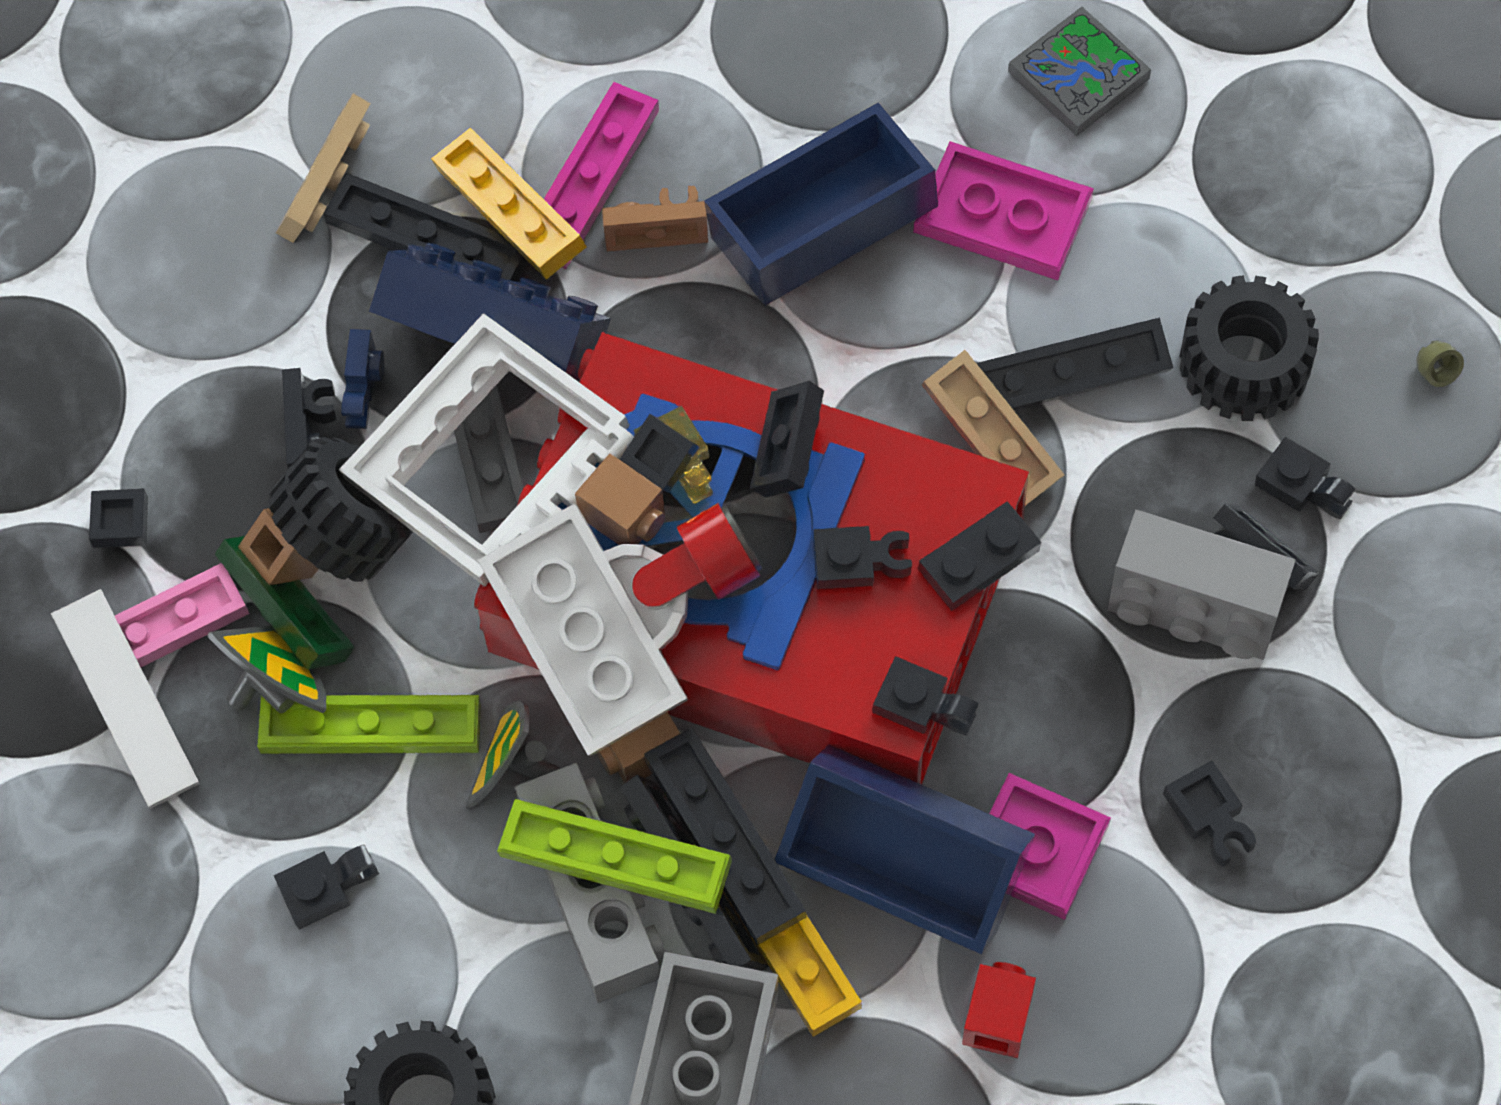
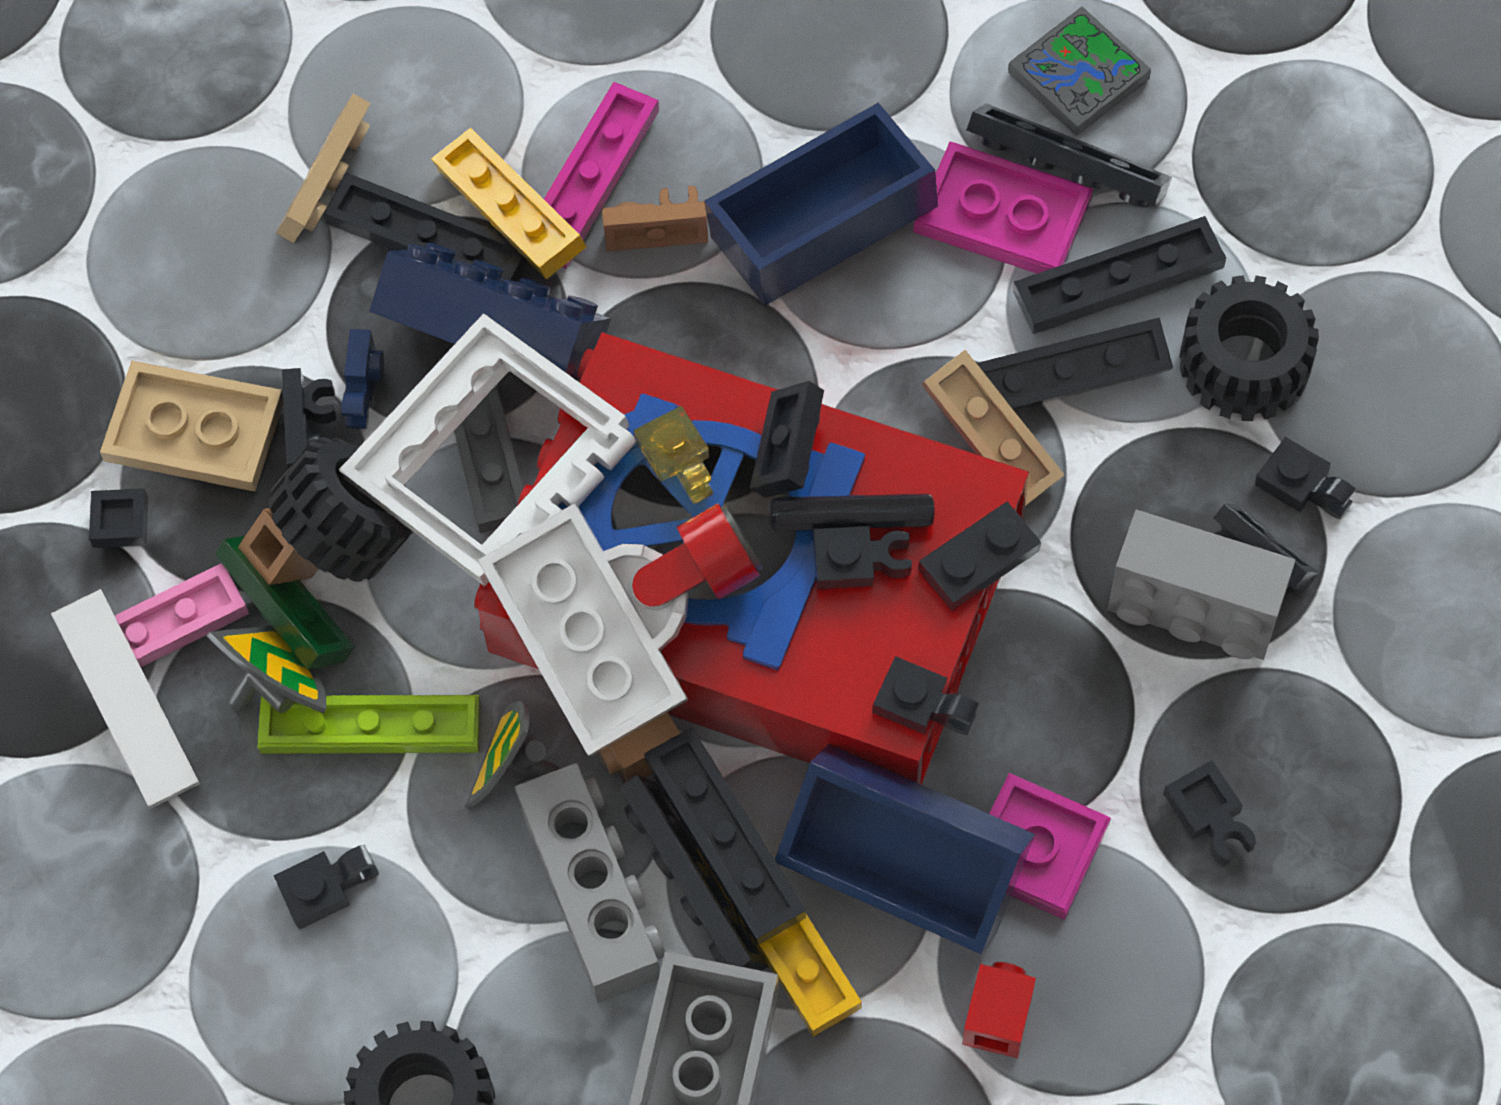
(192, 425): none -> tan plate
(615, 856): lime tile -> none
(621, 503): medium nougat brick -> none
(659, 453): black plate -> none
(852, 511): none -> black axle
(1050, 148): none -> black plate
(1119, 274): none -> black plate
(1447, 356): olive hinge -> none

